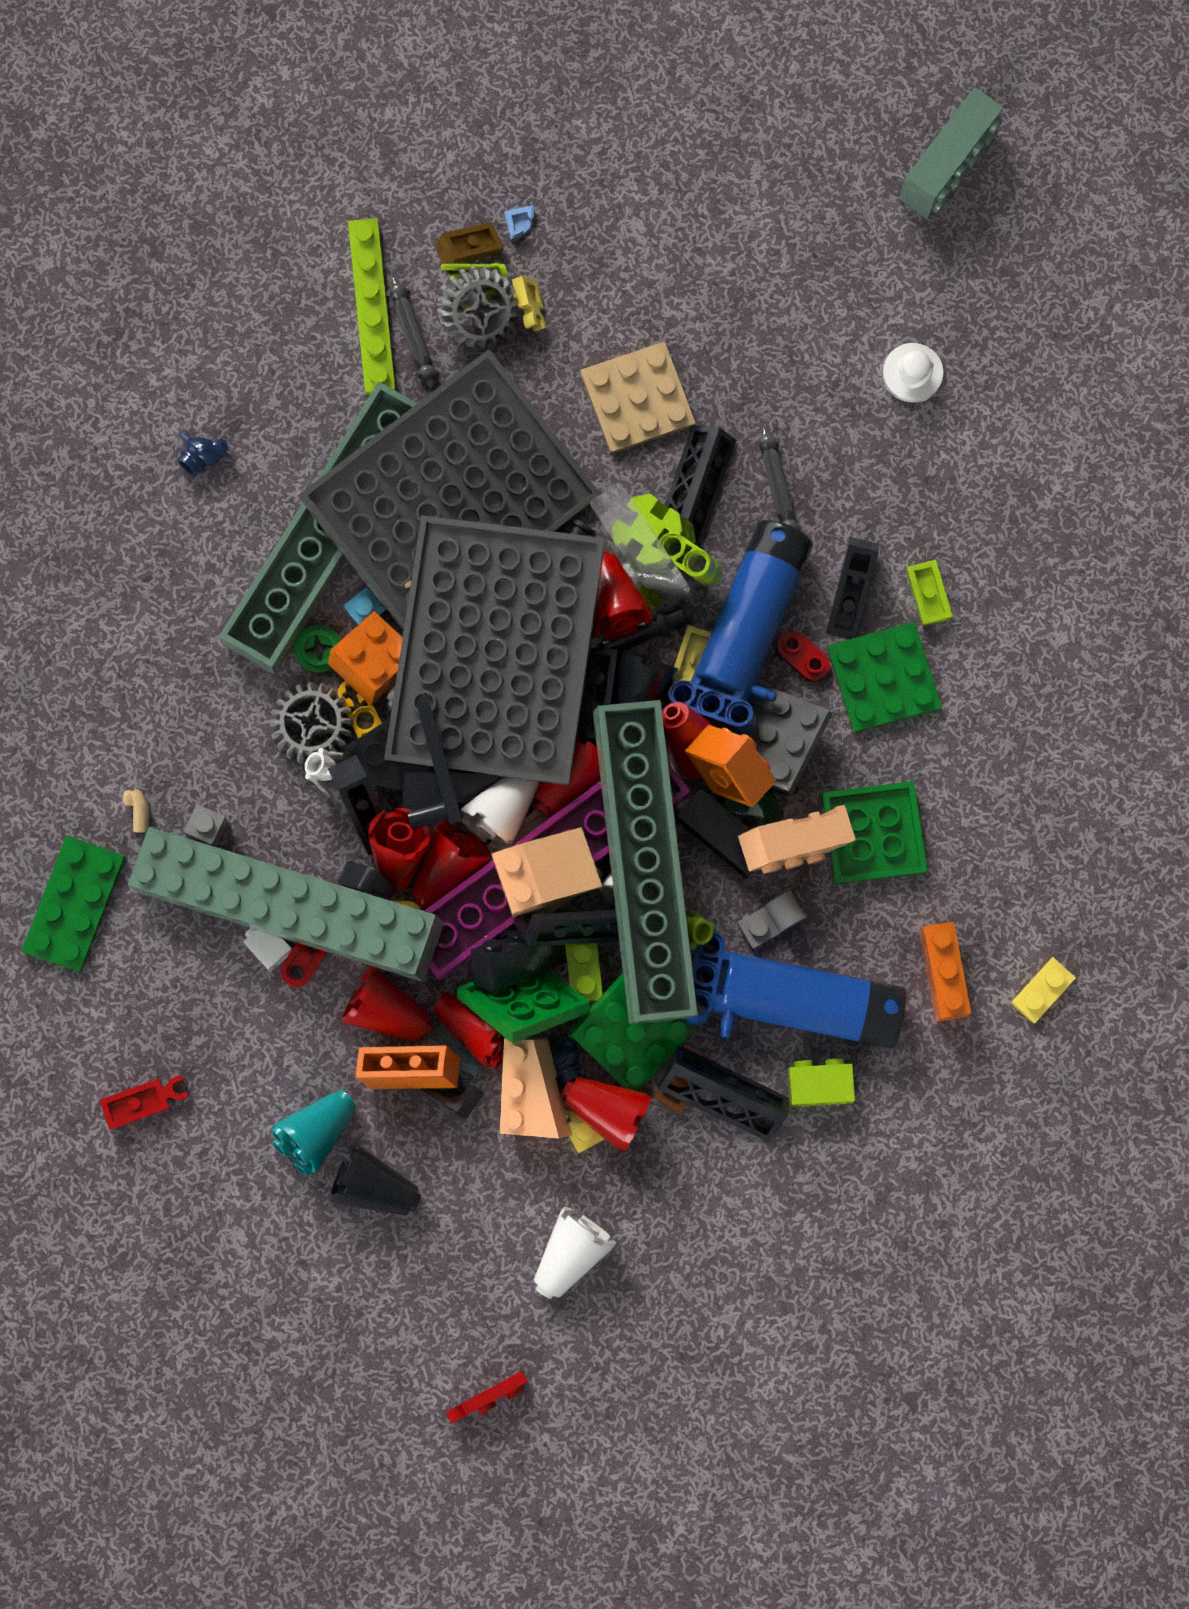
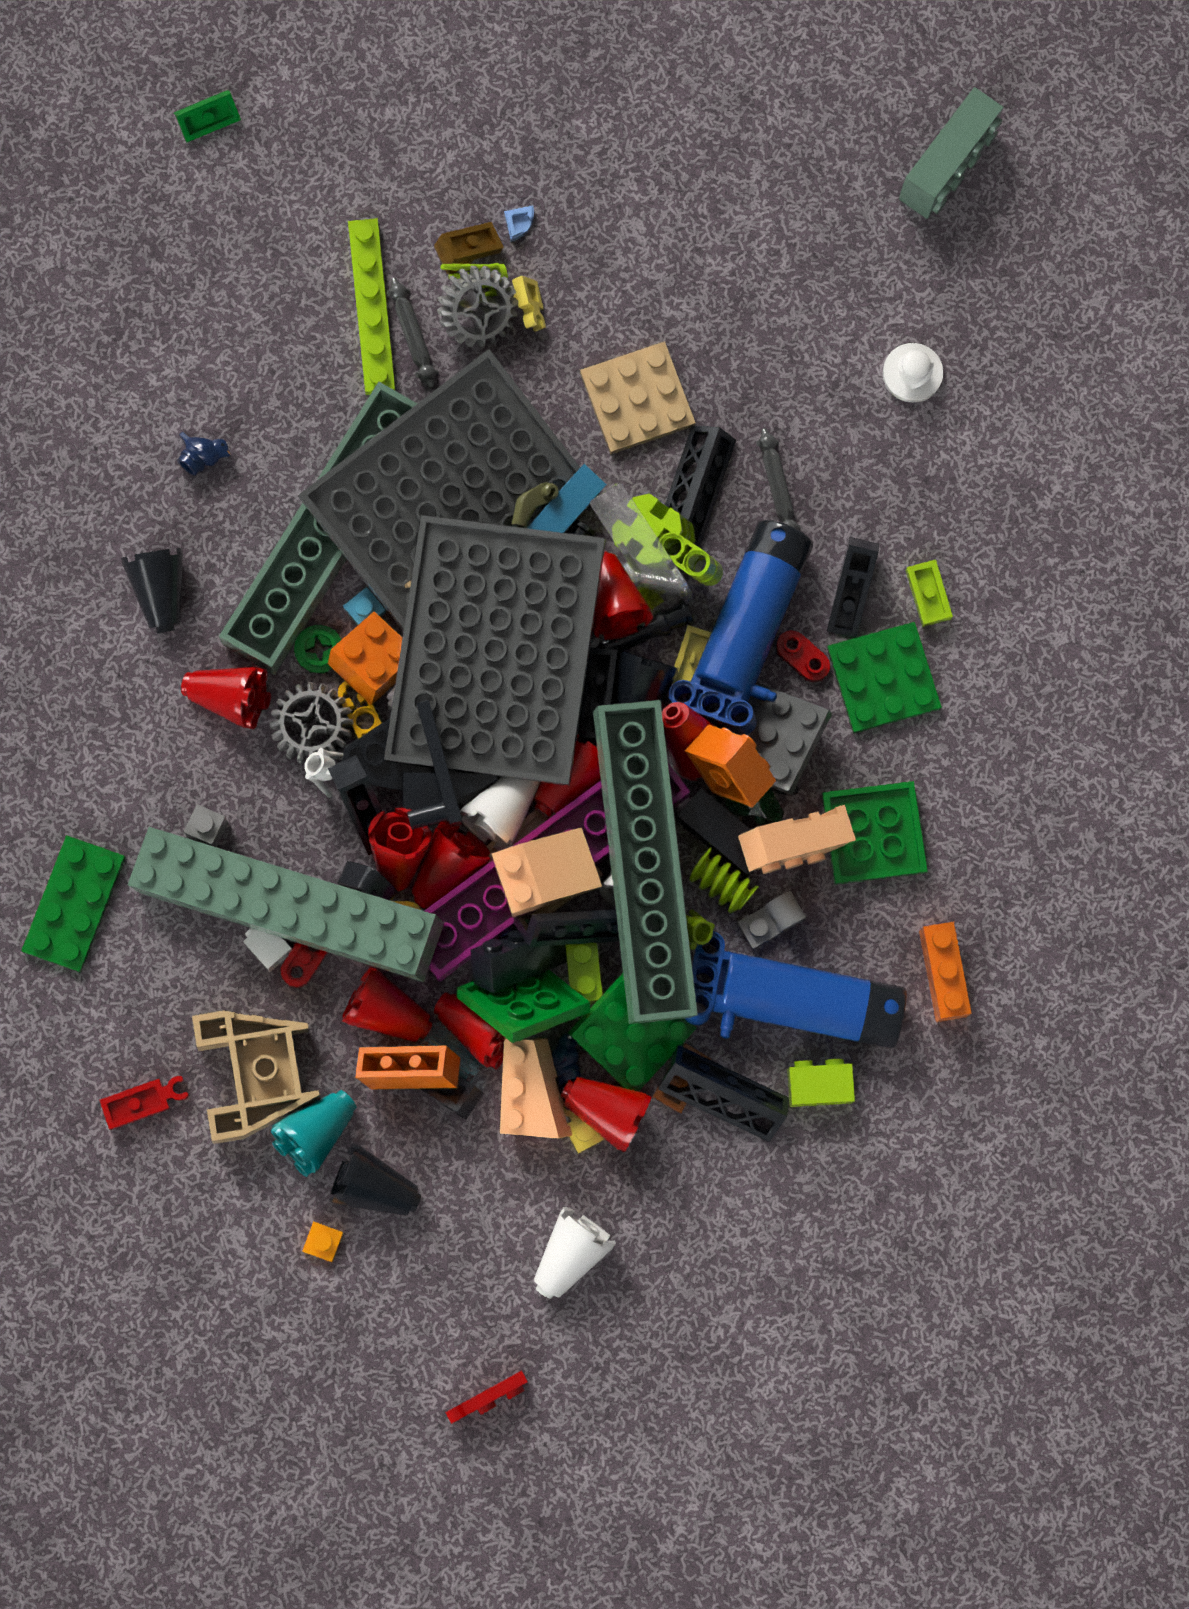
(140, 809): tan arm -> none
(157, 586): none -> black cone
(207, 116): none -> green plate
(230, 693): none -> red cone
(262, 1071): none -> tan wedge
(322, 1241): none -> light orange plate
(530, 501): none -> olive arm
(570, 502): none -> dark azure tile
(722, 882): none -> lime piece
(1043, 990): light yellow plate -> none

